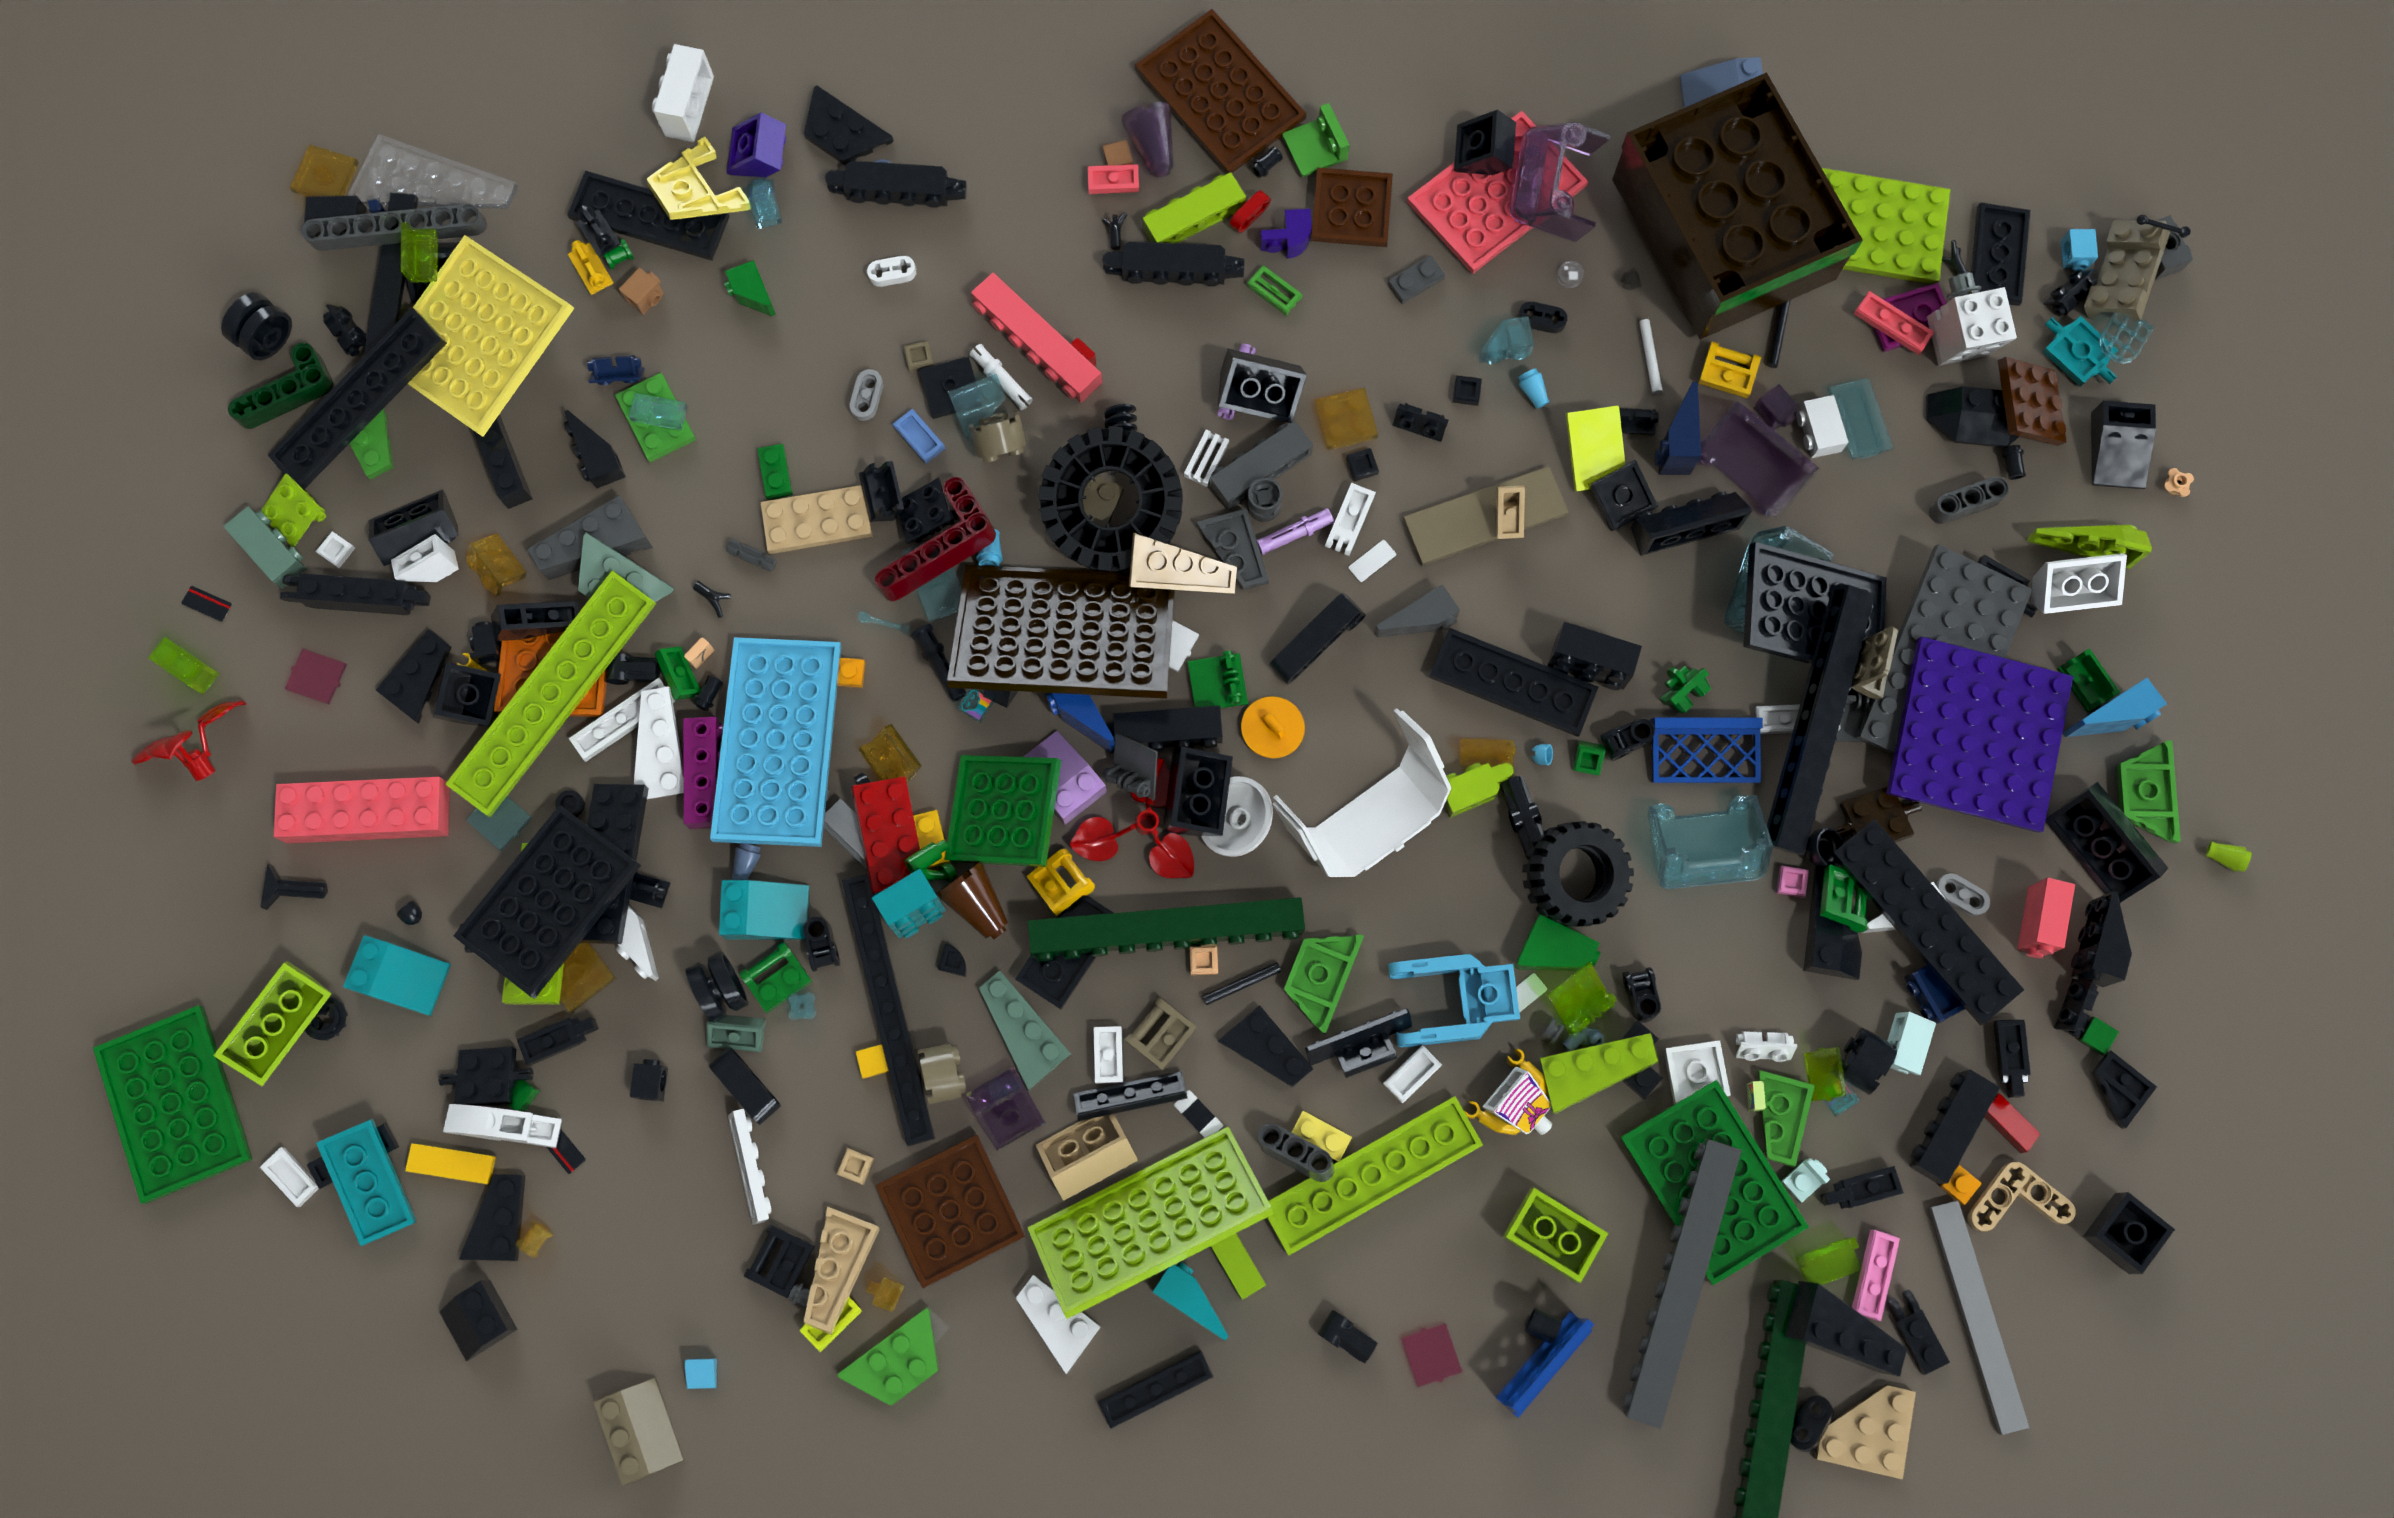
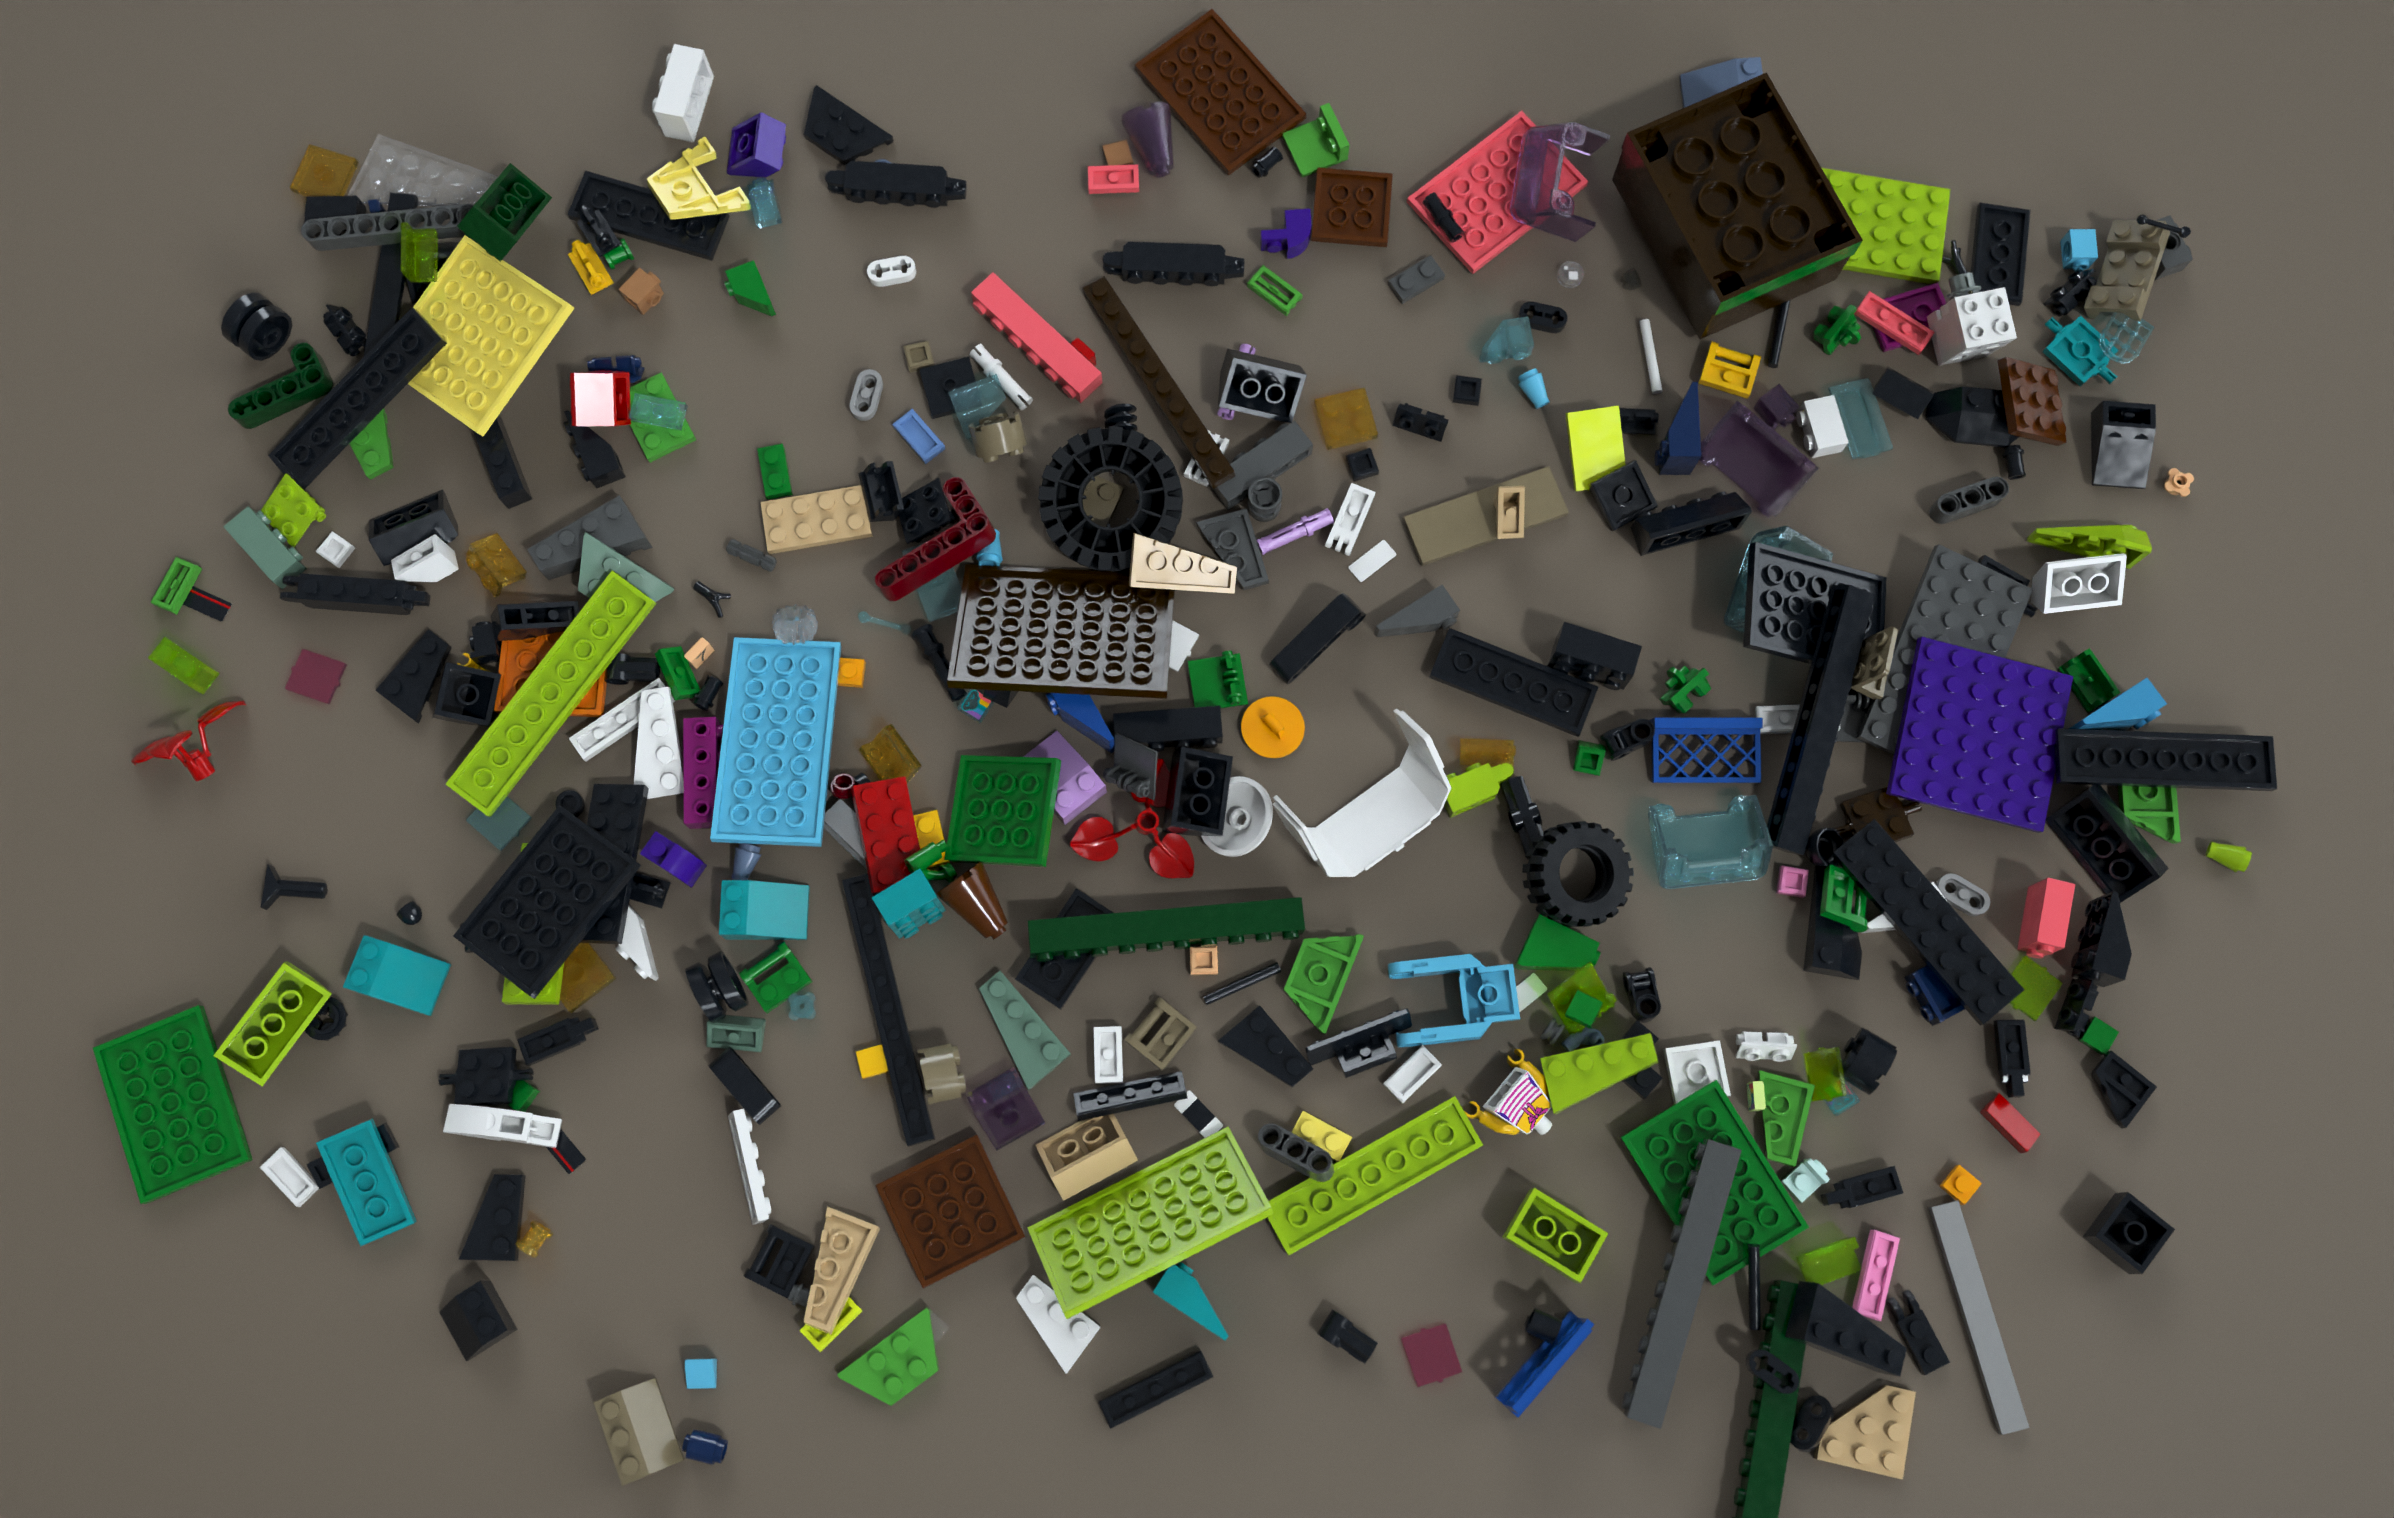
(179, 587): none -> bright green tile
(361, 810): coral brick -> none
(450, 1163): yellow tile -> none
(504, 212): none -> dark green brick
(600, 398): none -> slope
(649, 1081): black brick -> none
(673, 859): none -> dark purple brick
(705, 1447): none -> dark blue brick
(794, 624): none -> clear gear
(820, 946): black piece -> none
(841, 786): none -> dark red plate
(855, 1166): tan tile -> none
(886, 1293): clear yellow tile -> none
(952, 961): black tile -> none
(1054, 888): yellow plate -> none
(1115, 229): black bar -> none
(1159, 382): none -> dark brown plate
(1195, 211): lime brick -> none
(1238, 1266): lime tile -> none
(1250, 211): red beam -> none
(1443, 217): none -> black pin
(1485, 144): black slope -> none
(1543, 754): medium azure hinge -> none
(1583, 1009): none -> green tile
(1754, 1286): none -> black bar
(1768, 1376): none -> black beam
(1842, 332): none -> green hips
(1902, 392): none -> black hinge
(1912, 1038): light aqua hinge -> none
(1954, 1126): black brick -> none
(2022, 1189): tan beam -> none
(2038, 988): none -> clear neon green piece
(2165, 759): none -> black plate

